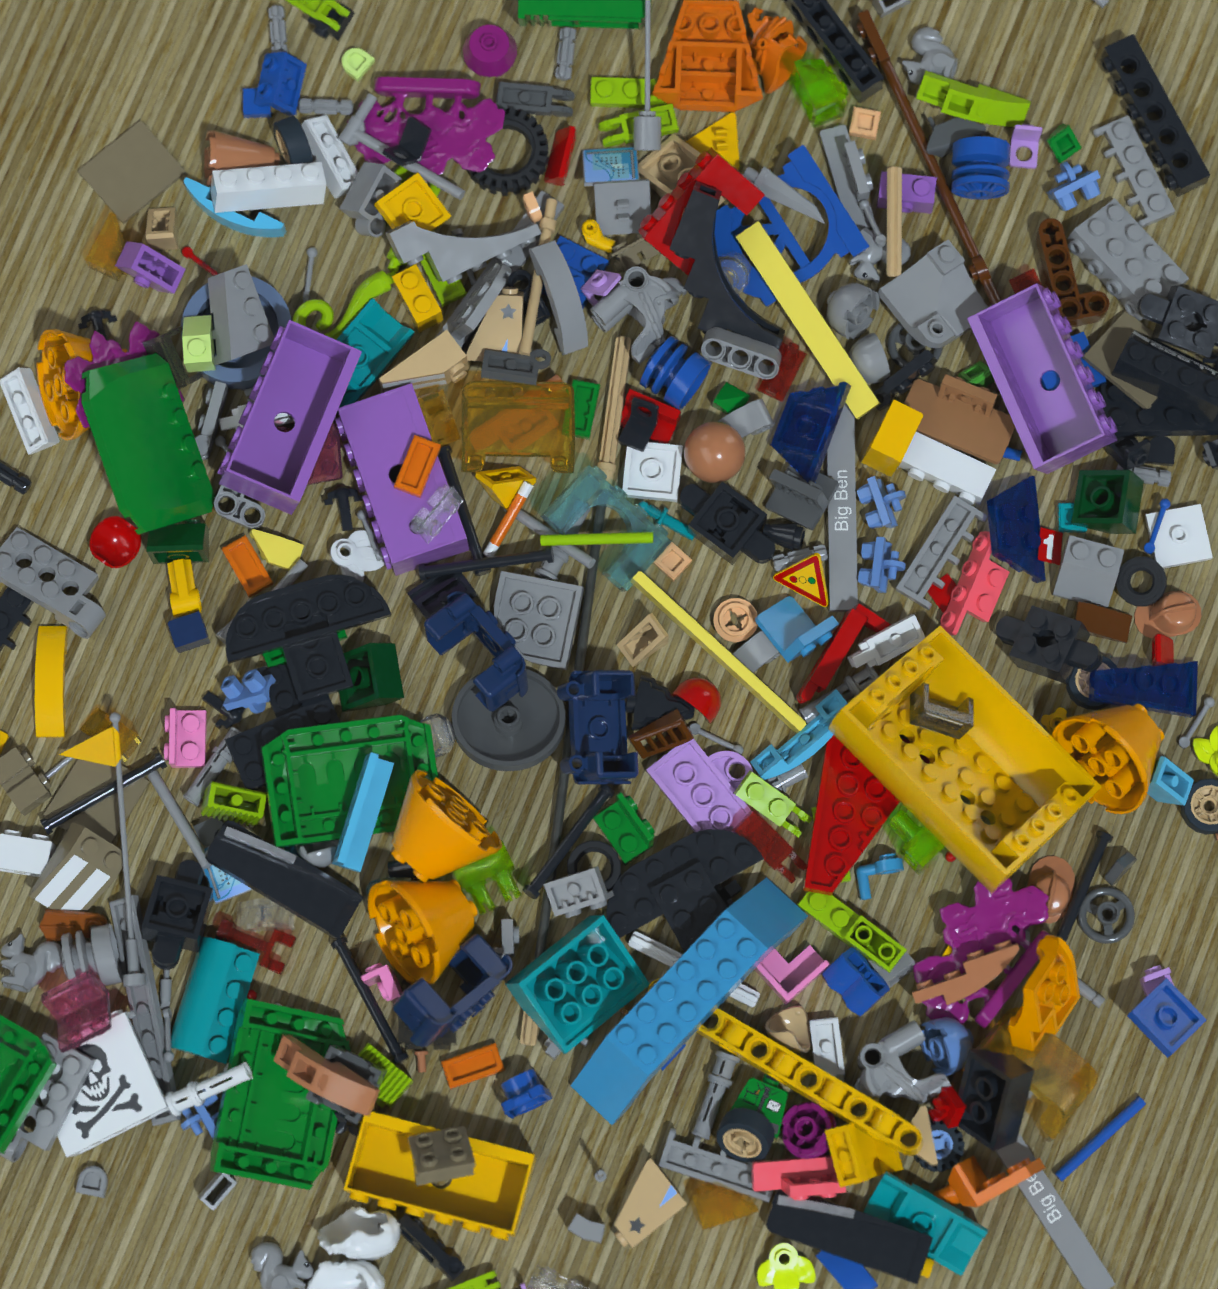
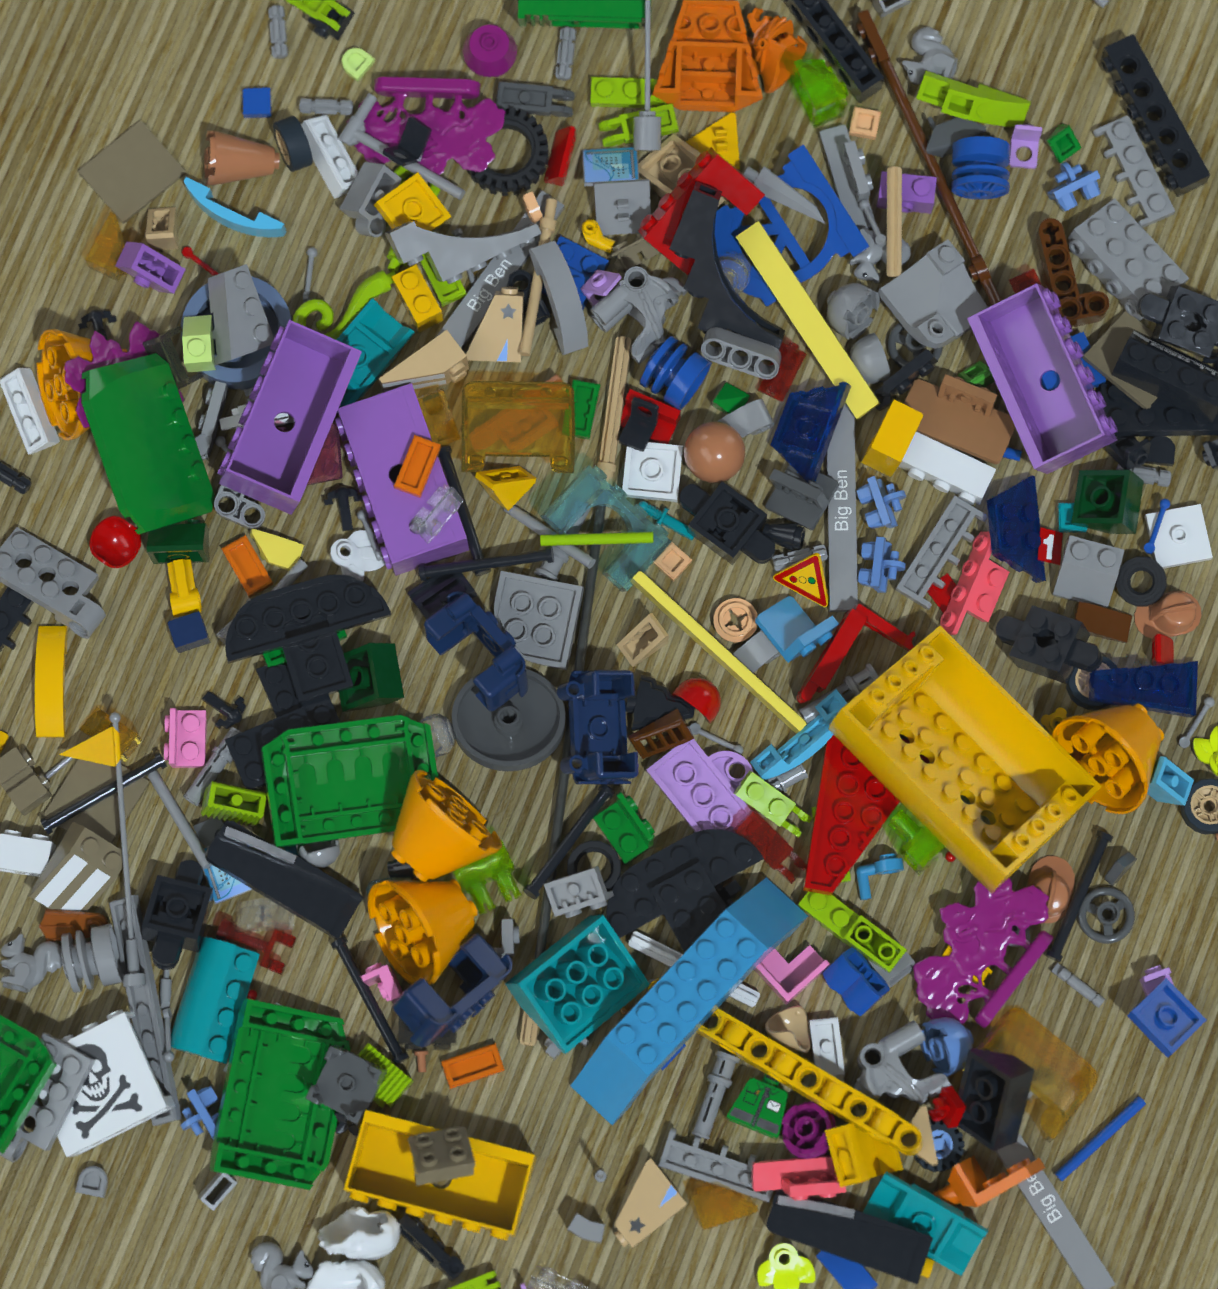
(80, 1009): clear pink bracket -> none
(195, 1092): white pin -> none
(250, 694): medium blue hips -> none
(268, 187): white brick -> none
(280, 82): blue bracket -> none
(324, 1077): nougat slope -> none
(363, 813): medium azure fence -> none
(480, 301): light grey plate -> none
(508, 519): orange bar -> none
(514, 366): dark grey hinge -> none
(524, 1094): blue piece -> none
(745, 1135): black wheel -> none
(888, 643): white hinge -> none
(940, 716): clear smoke panel -> none
(979, 970): nougat slope -> none
(1047, 994): light orange slope -> none

